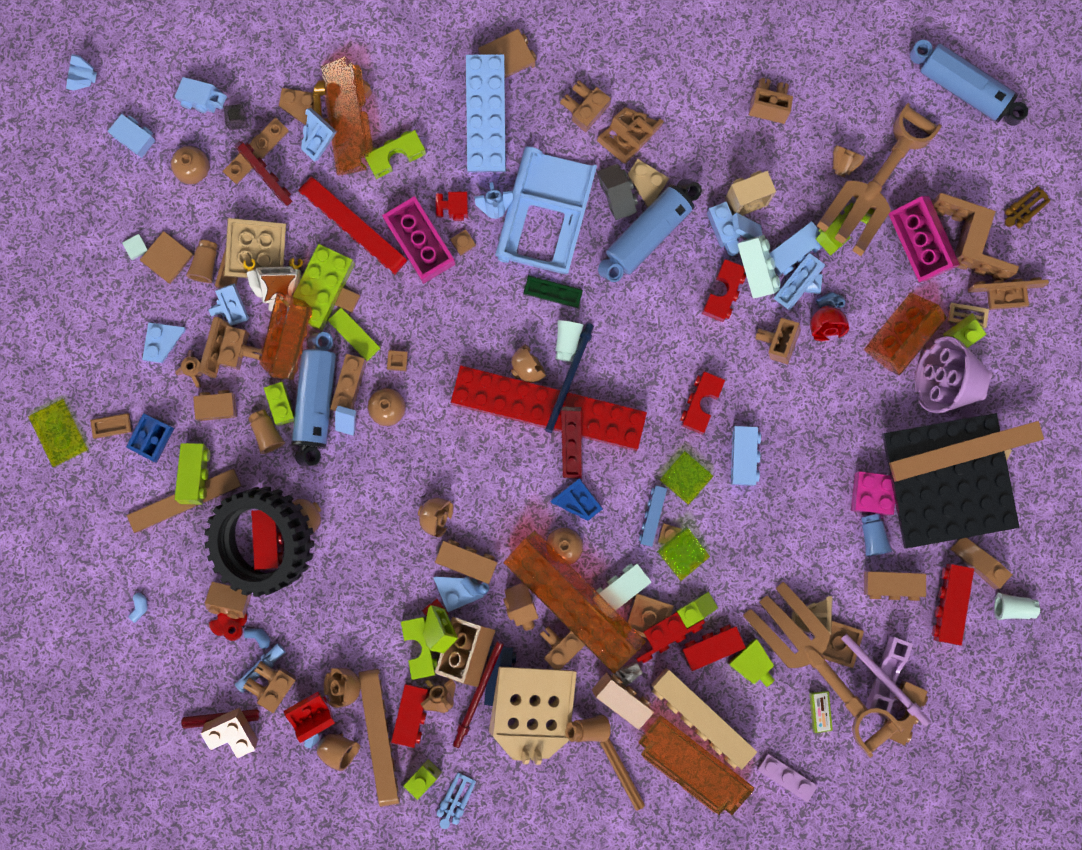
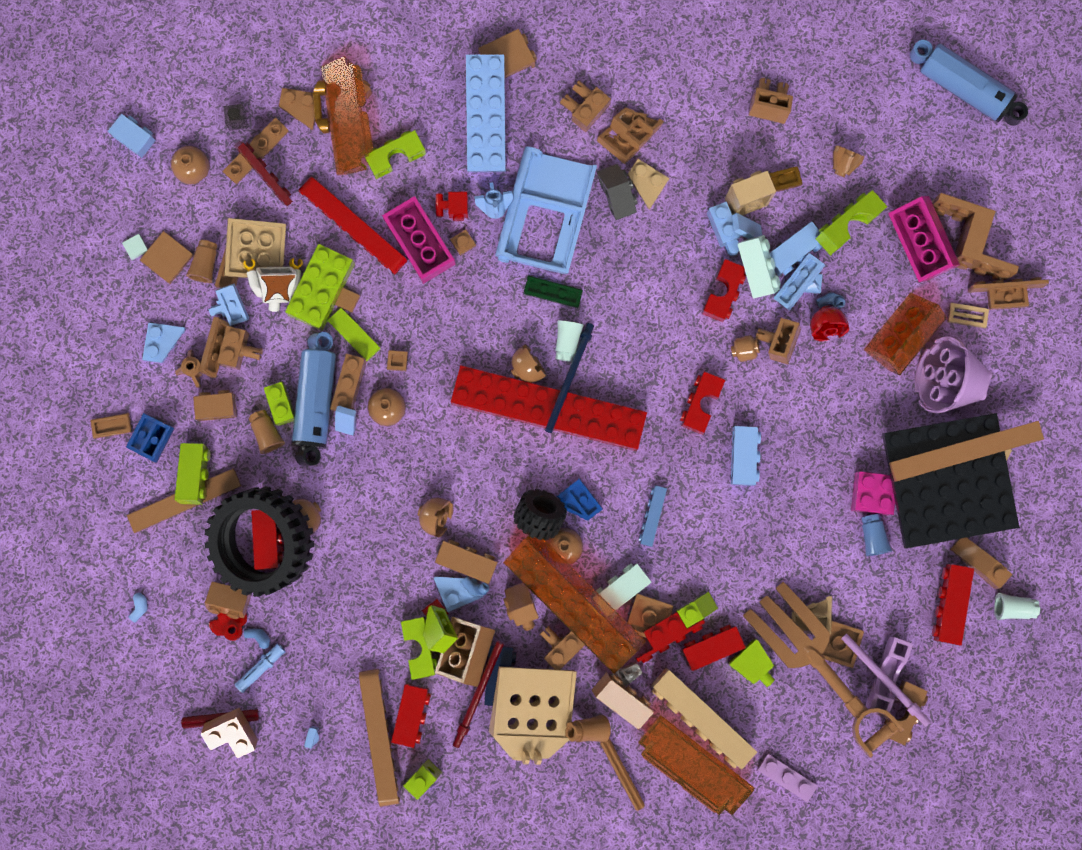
(58, 433): clear neon green tile -> none
(80, 73): light blue brick -> none
(199, 95): light blue brick -> none
(278, 686): medium nougat brick -> none
(285, 336): clear orange slope -> none
(310, 716): red bracket -> none
(316, 135): light blue wing -> none
(333, 751): medium nougat piece -> none
(341, 687): medium nougat cylinder -> none
(440, 697): medium nougat brick -> none
(444, 823): light blue piece -> none
(540, 514): none -> black tyre
(572, 442): dark red plate -> none
(649, 230): medium blue piece -> none
(667, 533): medium nougat plate -> none
(683, 554): clear neon green tile -> none
(686, 478): clear neon green tile -> none
(745, 348): none -> medium nougat head
(786, 179): none -> pearl gold plate
(820, 711): slope -> none
(869, 194): medium nougat piece -> none
(895, 585): medium nougat brick -> none
(967, 331): lime torso -> none
(1010, 221): pearl gold piece -> none

